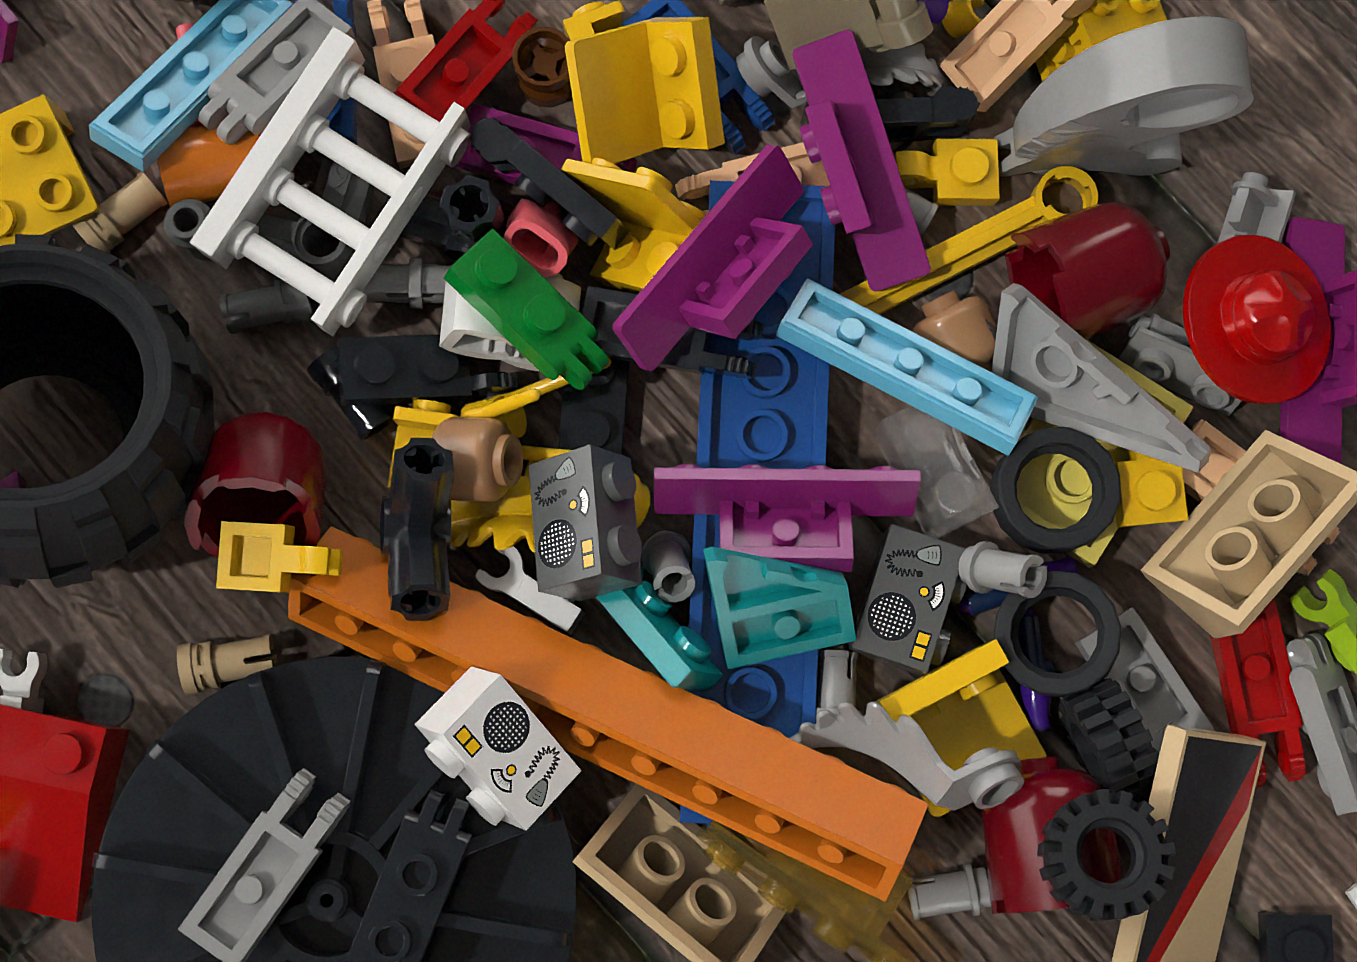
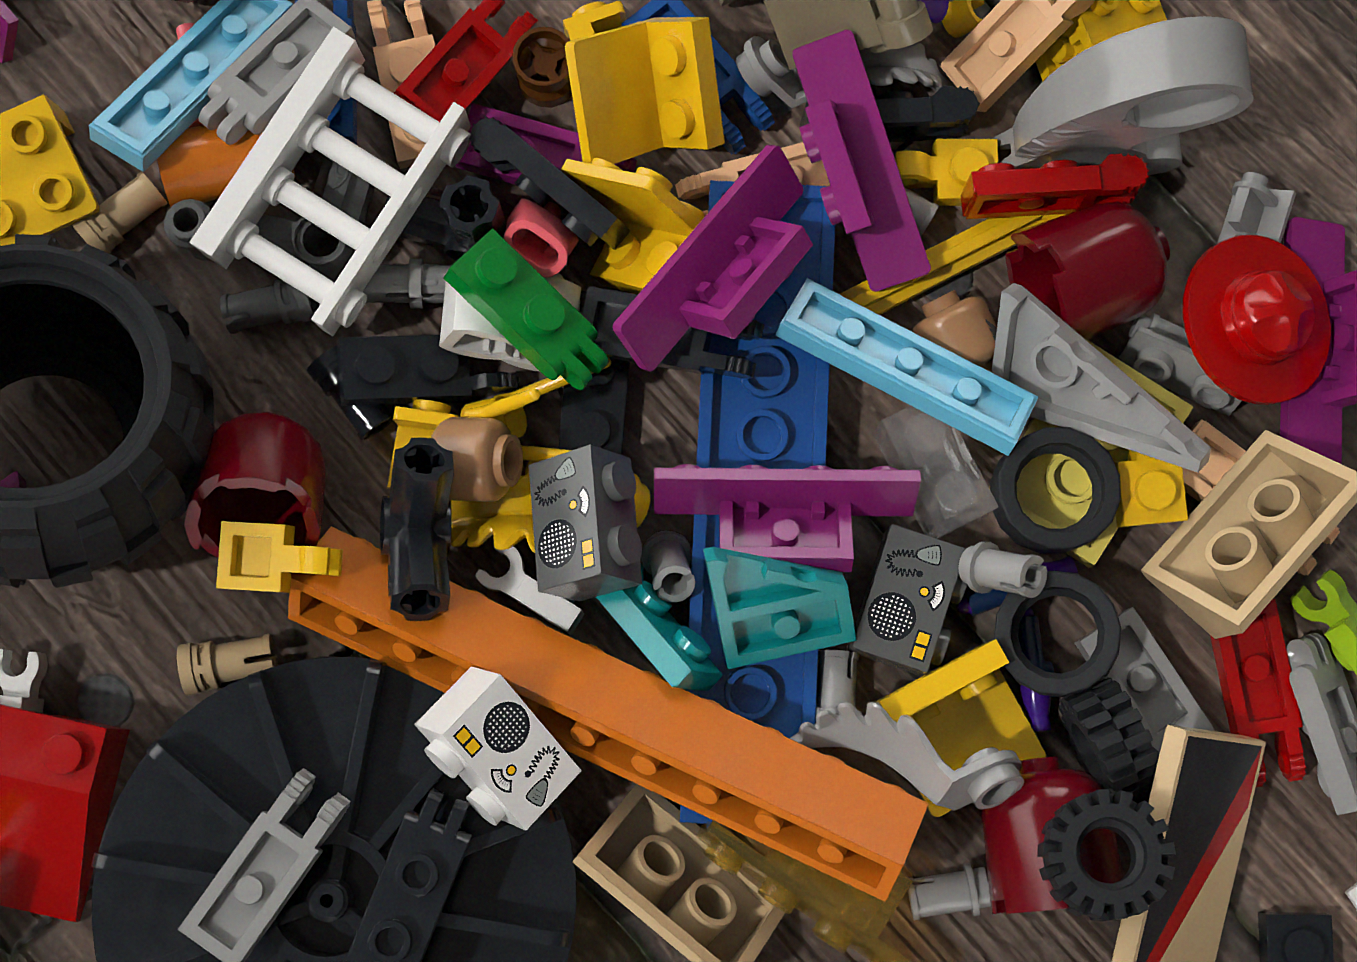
(1051, 189): none -> red hinge

